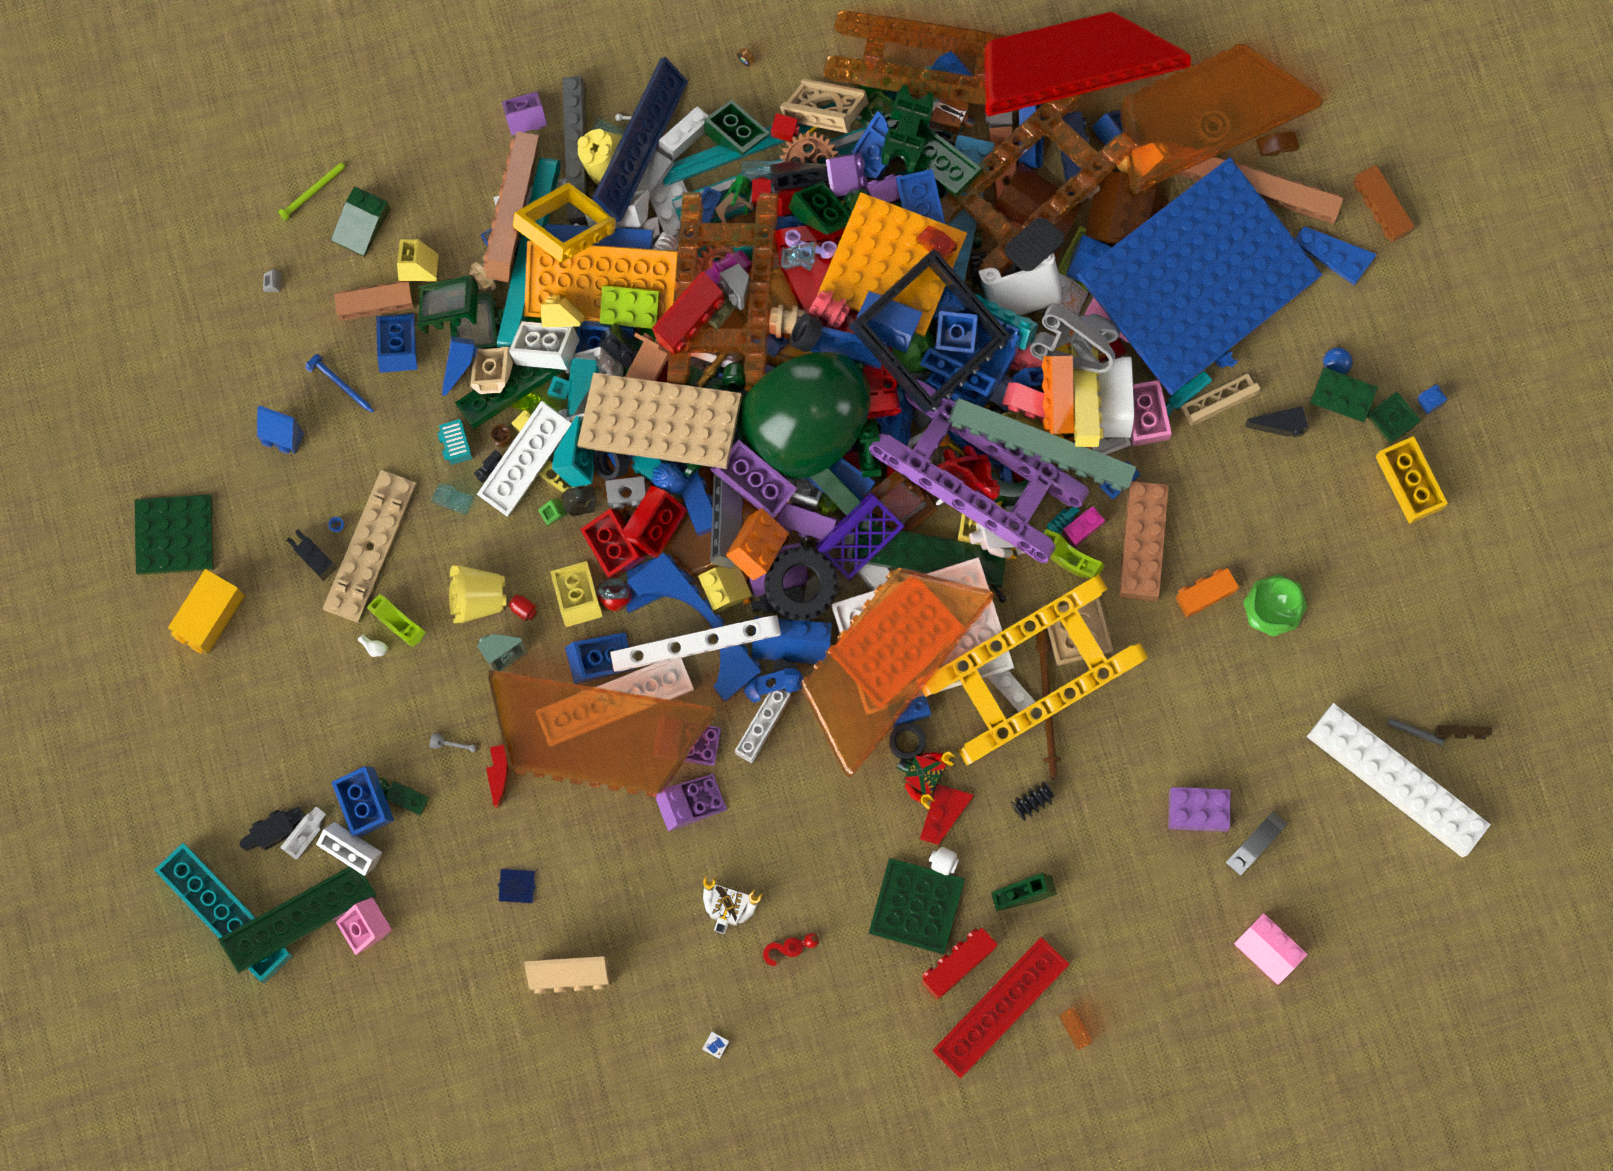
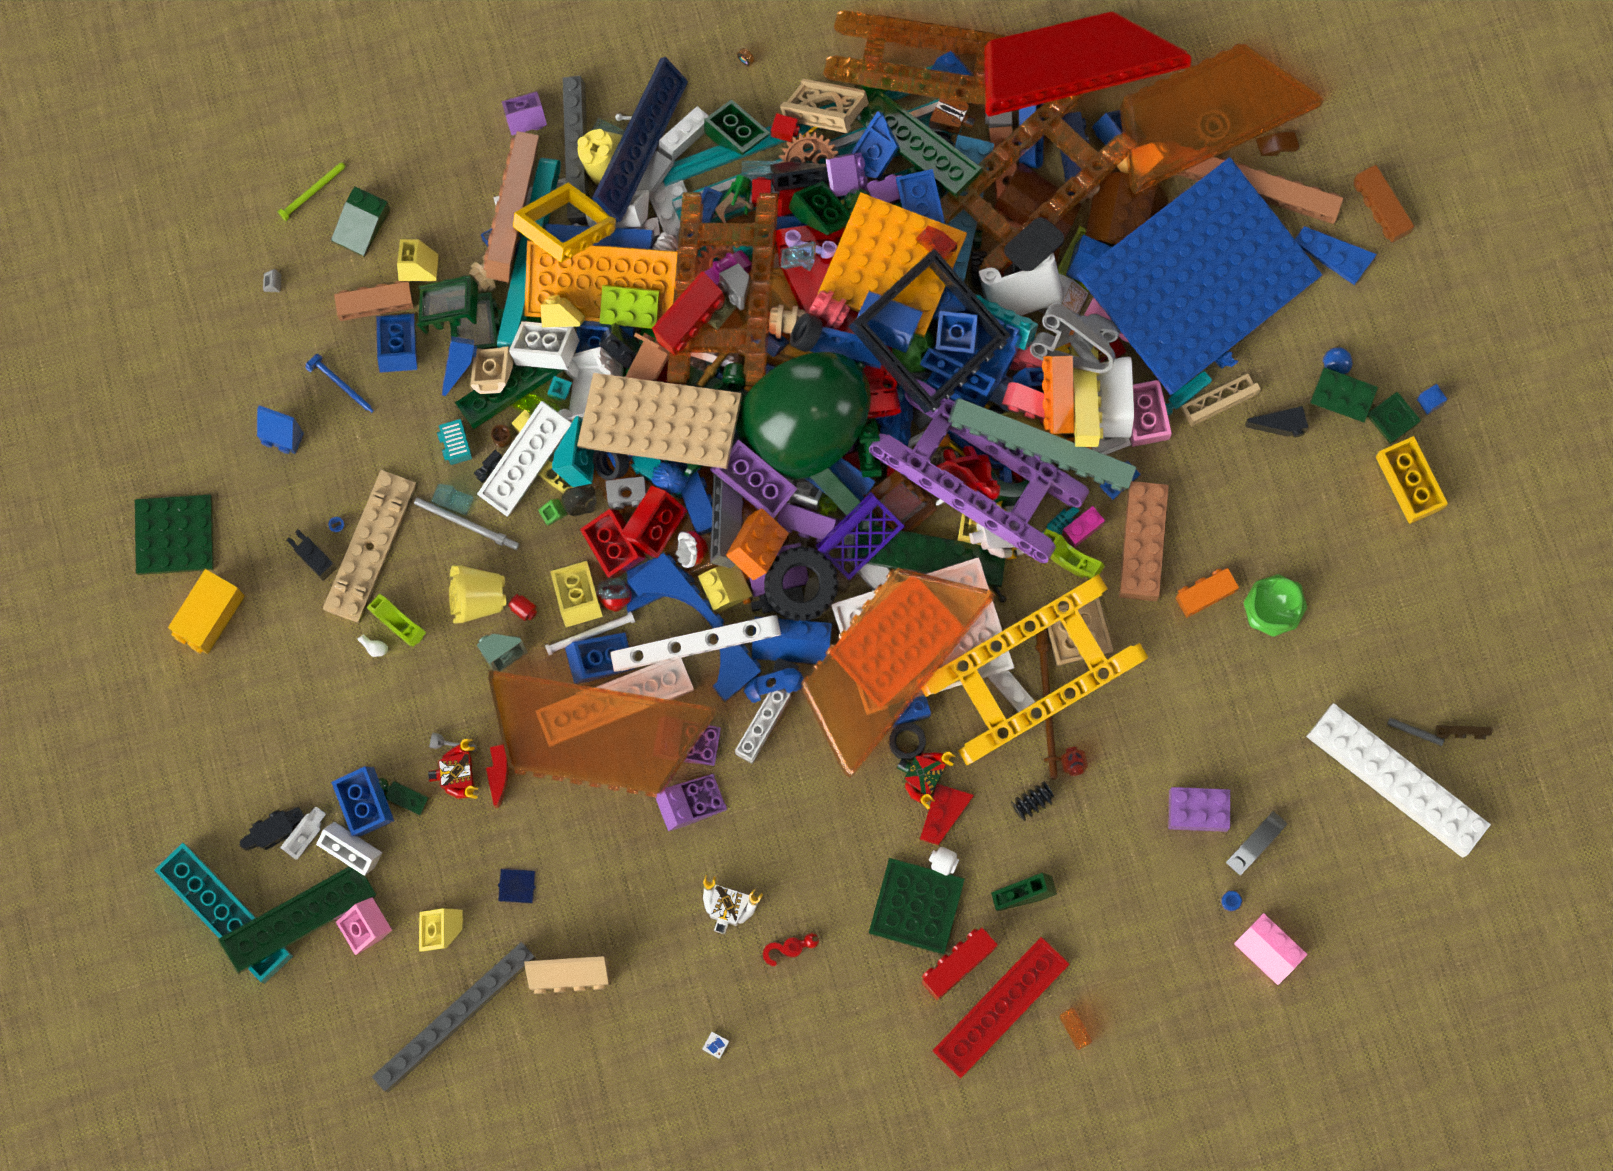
(439, 928): none -> light yellow slope
(453, 1018): none -> dark grey brick
(456, 772): none -> torso
(500, 538): none -> light grey bar
(579, 382): teal slope -> none
(590, 633): none -> white bar
(691, 548): none -> white hair
(903, 141): dark green piece -> none
(1074, 761): none -> clear red head
(1231, 901): none -> blue tile

